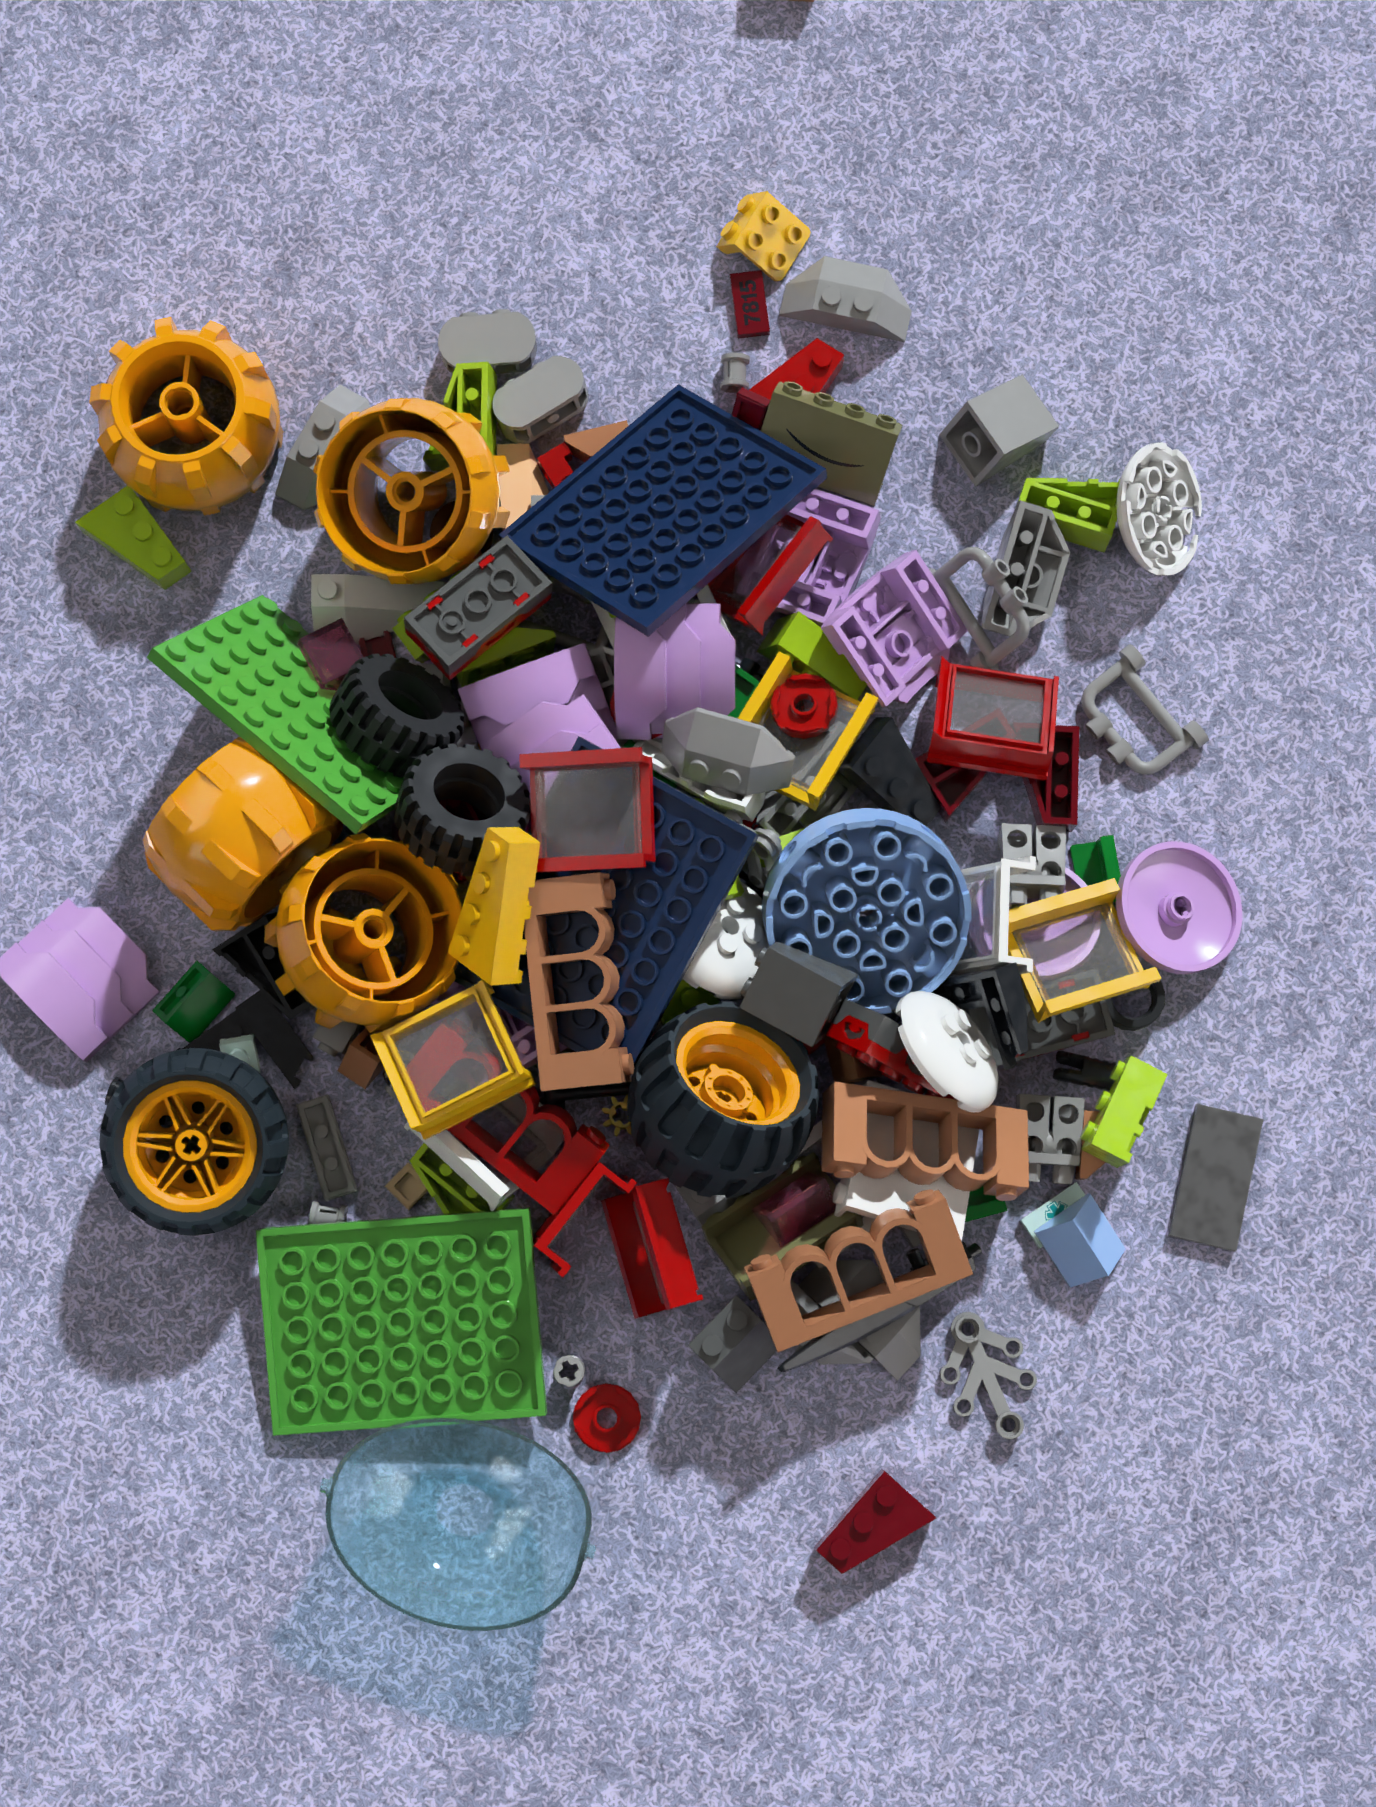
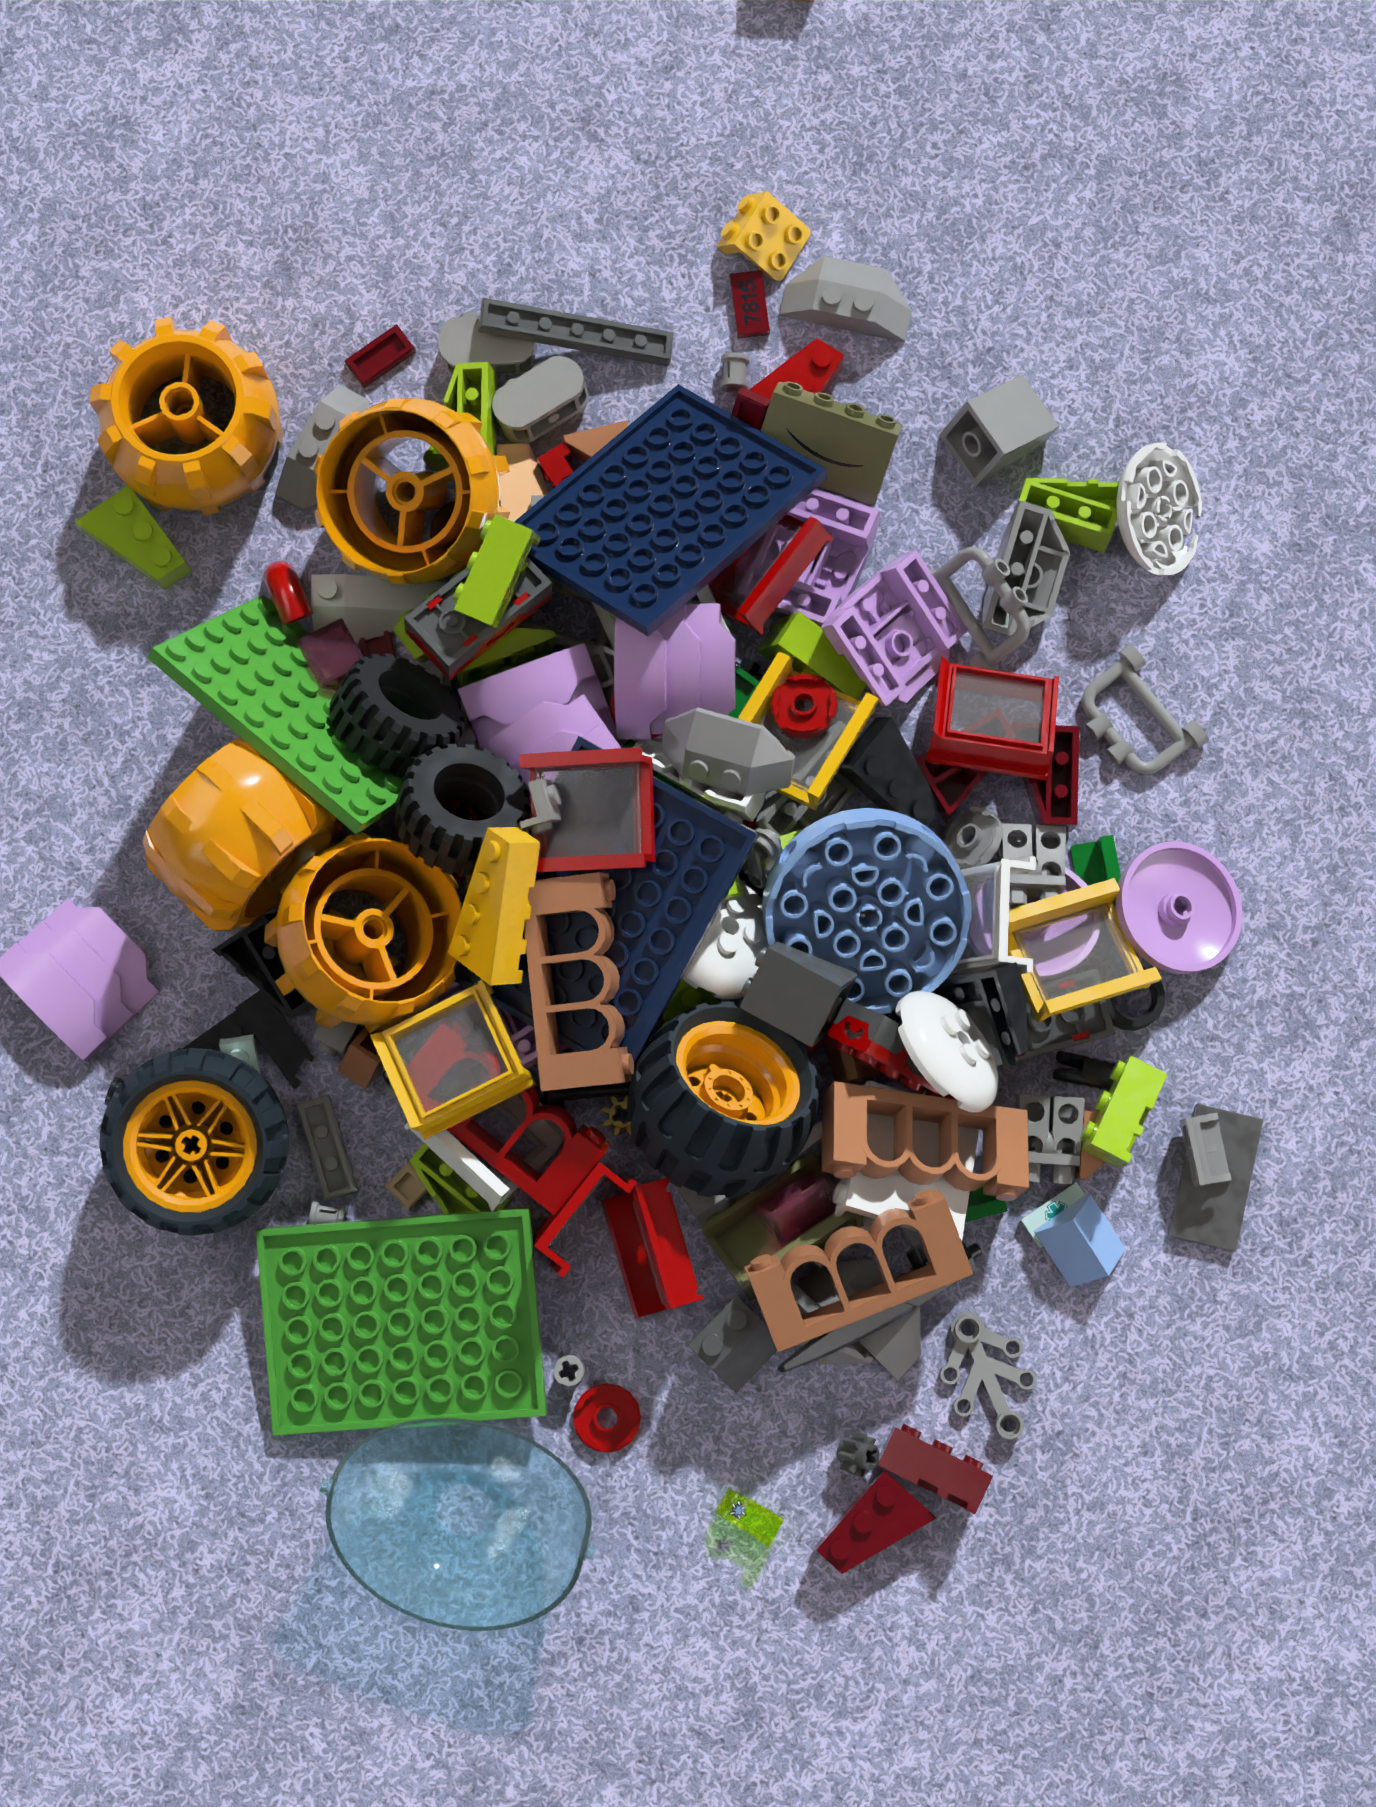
(193, 1002): green panel -> none
(287, 592): none -> red cylinder
(380, 356): none -> dark red tile
(494, 570): none -> lime wedge
(546, 802): none -> light grey bracket
(575, 332): none -> dark grey tile
(749, 1516): none -> clear neon green leg
(858, 1453): none -> dark grey gear
(935, 1468): none -> dark red wedge
(986, 841): none -> light grey tile
(1205, 1149): none -> light grey hinge

